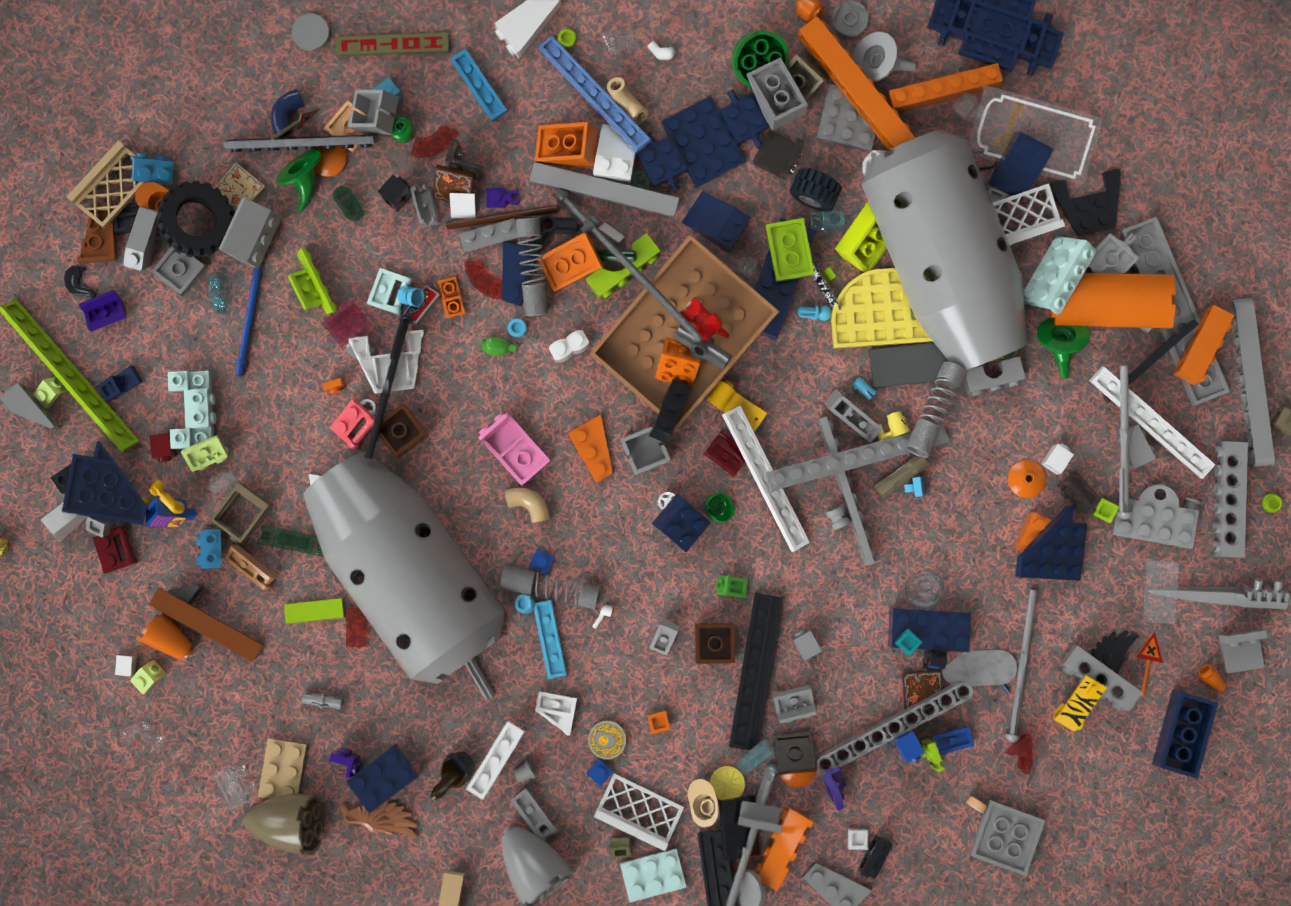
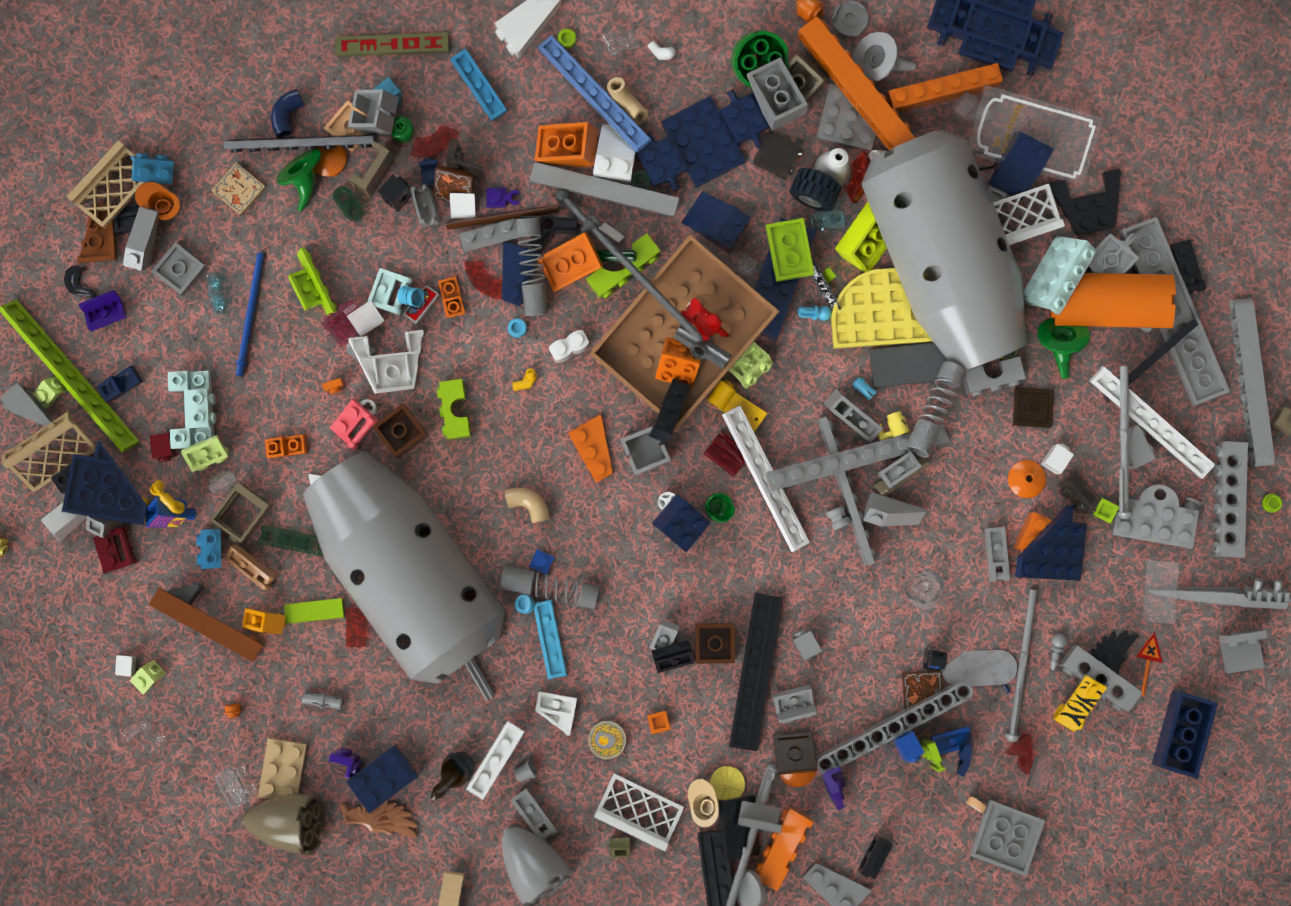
(37, 441): none -> tan fence
(166, 637): orange cone -> none
(203, 195): black tyre -> none
(233, 710): none -> orange plate
(250, 233): light grey slope -> none
(263, 621): none -> light orange slope
(286, 446): none -> orange slope
(304, 117): dark tan piece -> none
(310, 32): light grey tile -> none
(365, 318): none -> white sticker
(375, 172): none -> dark tan panel
(405, 320): black bar -> none
(428, 171): none -> dark blue bracket
(450, 393): none -> lime arch
(497, 346): bright green plant -> none
(513, 448): bright pink bracket -> none
(527, 382): none -> yellow arm
(599, 772): blue plate -> none
(606, 610): white hand -> none
(653, 875): light aqua plate -> none
(673, 656): none -> black plate
(731, 586): bright green bracket -> none
(751, 365): none -> yellowish green bracket
(754, 757): clear light blue slope -> none
(835, 164): none -> white cone
(858, 839): white tile -> none
(859, 168): none -> clear red tile
(891, 512): none -> light grey slope
(899, 470): none -> light grey panel
(908, 642): teal tile -> none
(917, 487): medium azure tile -> none
(935, 628): dark blue brick -> none
(965, 754): none -> dark blue slope
(997, 554): none -> light grey plate
(1033, 407): none -> dark brown tile
(1058, 641): none -> light grey bar
(1187, 265): none -> black plate
(1203, 345): orange brick -> none
(1212, 677): orange cone -> none

